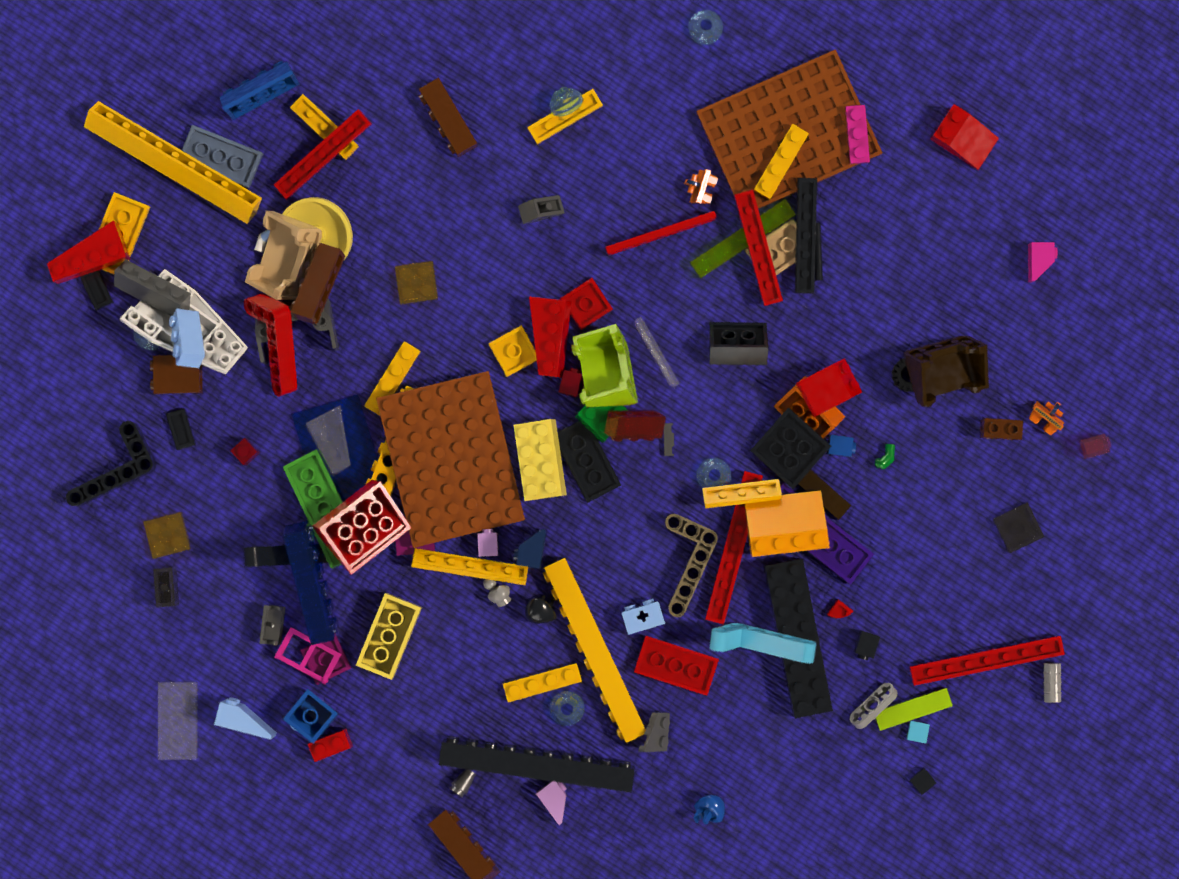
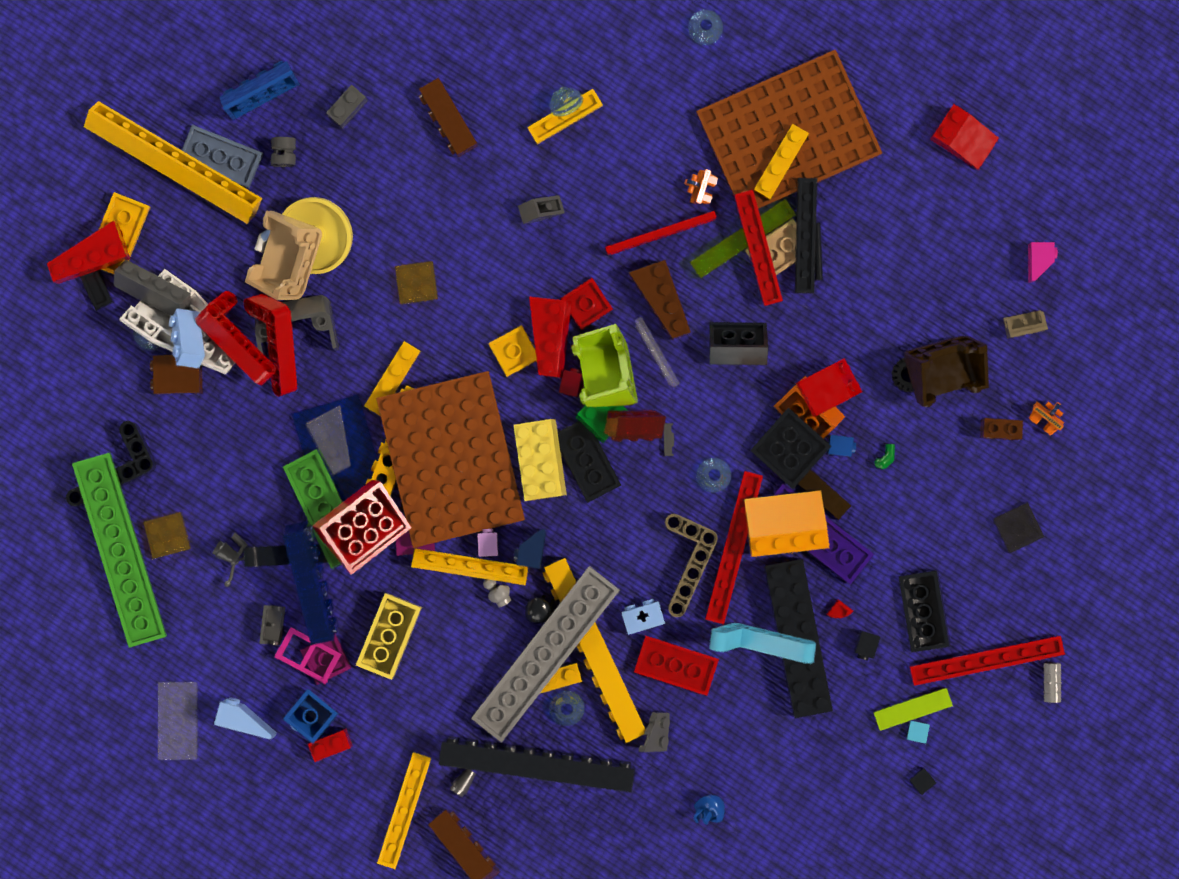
(119, 549): none -> bright green plate
(166, 587): clear smoke brick -> none
(180, 429): black tile -> none
(228, 554): none -> dark grey piece
(232, 340): none -> red beam
(245, 451): dark red brick -> none
(283, 145): none -> dark grey wheel
(317, 284): reddish brown brick -> none
(319, 122): yellow plate -> none
(322, 154): red plate -> none
(347, 106): none -> dark grey brick
(404, 810): none -> yellow plate
(545, 654): none -> light grey plate
(553, 798): lavender slope -> none
(660, 293): none -> reddish brown wedge
(742, 493): yellow plate -> none
(857, 134): dark pink plate -> none
(874, 697): light grey beam -> none
(924, 611): none -> black slope
(1025, 324): none -> dark tan hinge
(1095, 446): clear pink brick -> none

